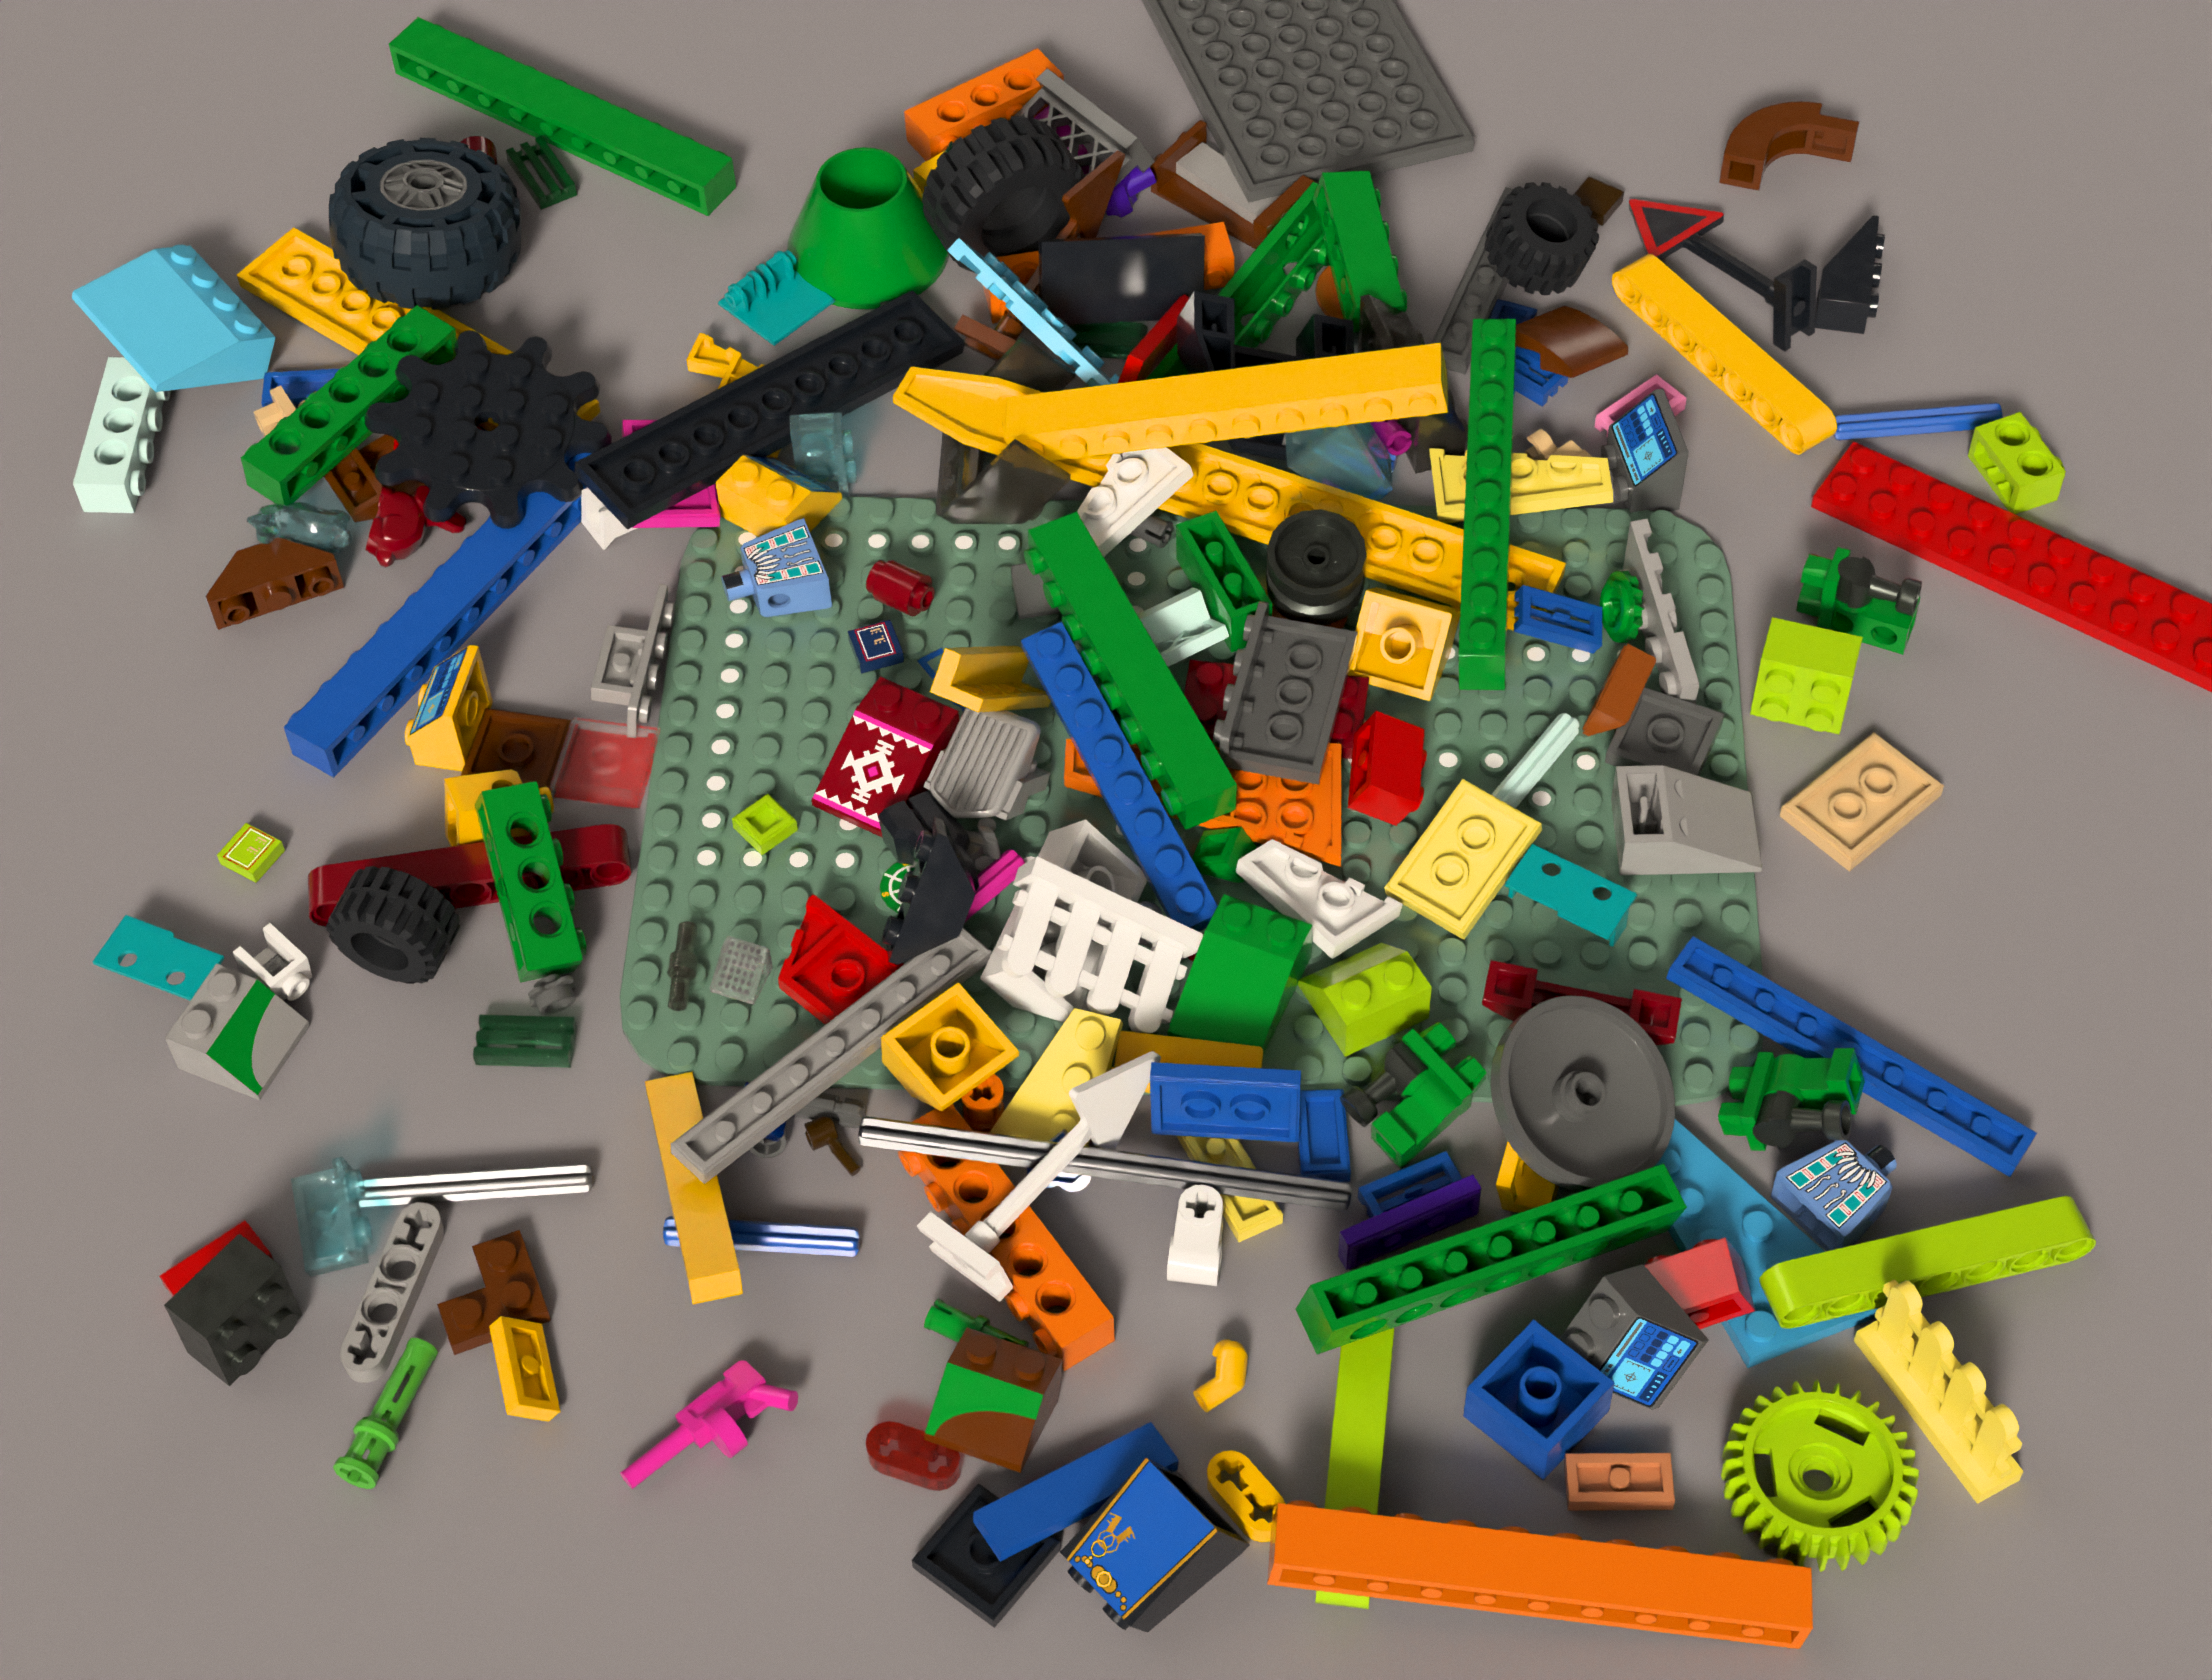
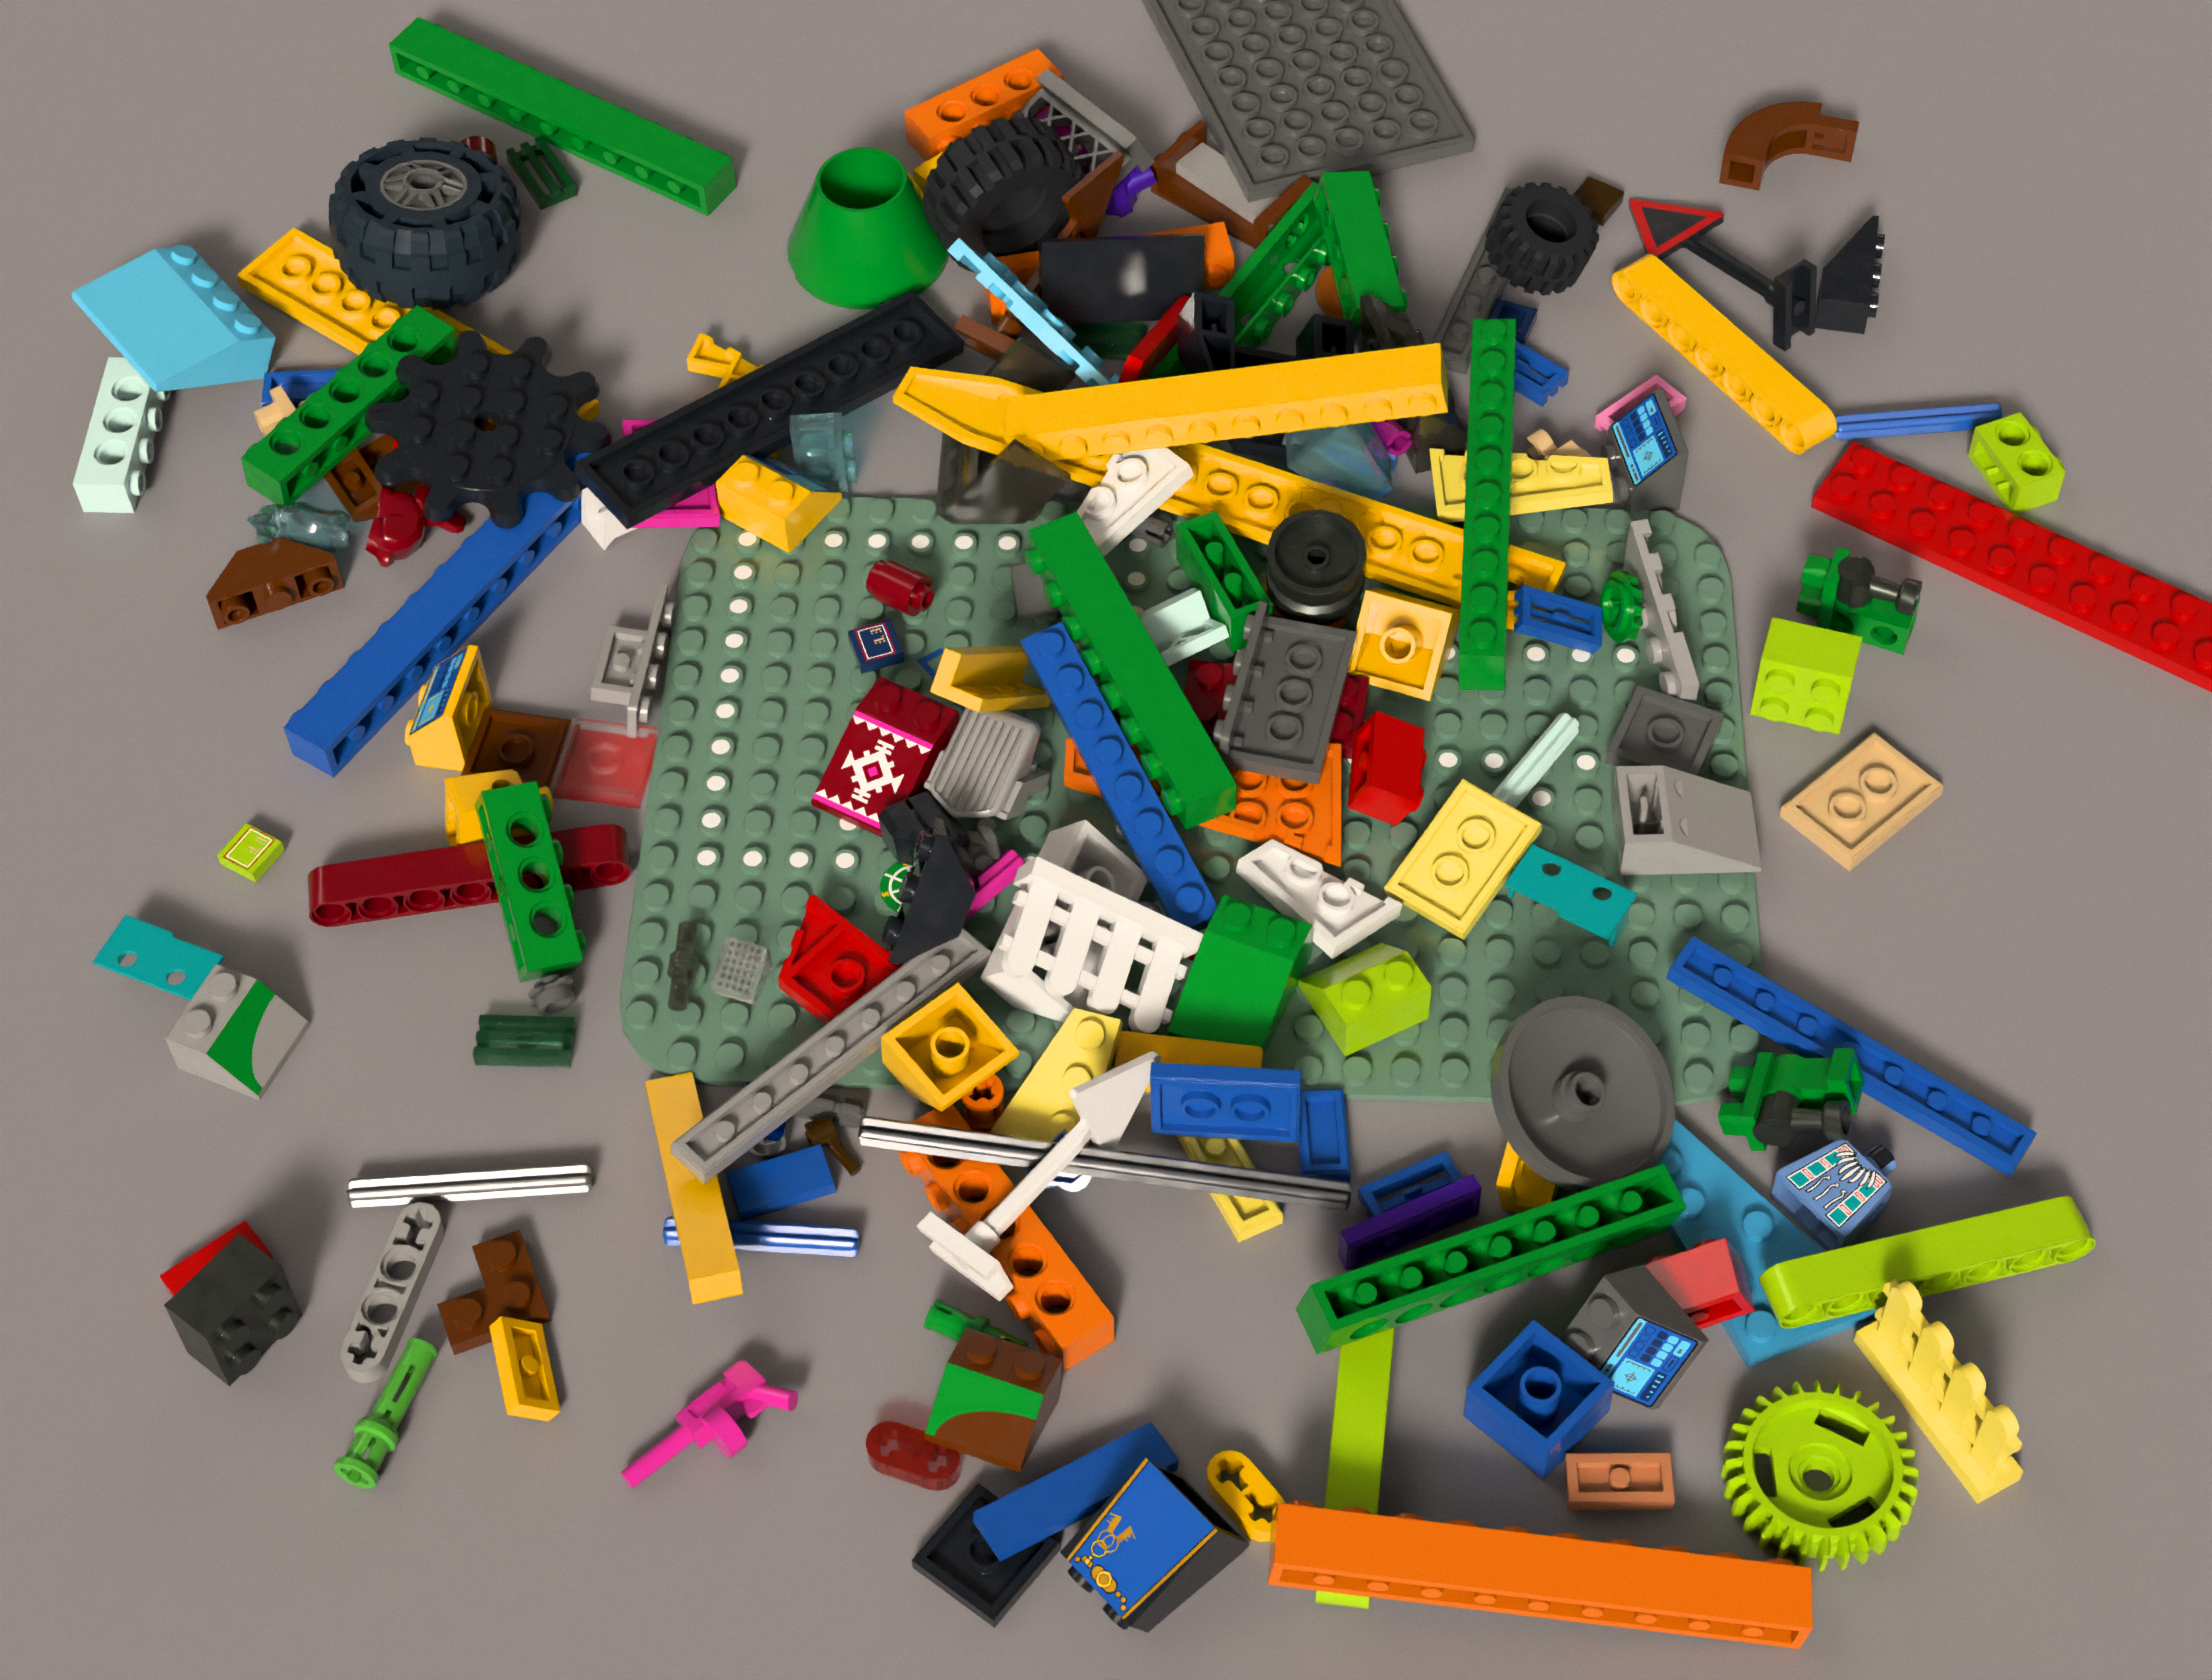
(278, 966): white window -> none
(331, 1219): clear light blue bracket -> none
(393, 925): black tyre -> none
(764, 824): lime tile -> none
(774, 299): teal hinge -> none
(781, 573): medium blue torso -> none
(781, 1182): none -> blue tile
(1197, 1242): white piece -> none
(1220, 851): green slope -> none
(1229, 1375): yellow arm -> none
(1430, 1091): green hips -> none
(1514, 990): dark red slope -> none
(1570, 341): reddish brown slope -> none
(1620, 691): dark orange slope -> none

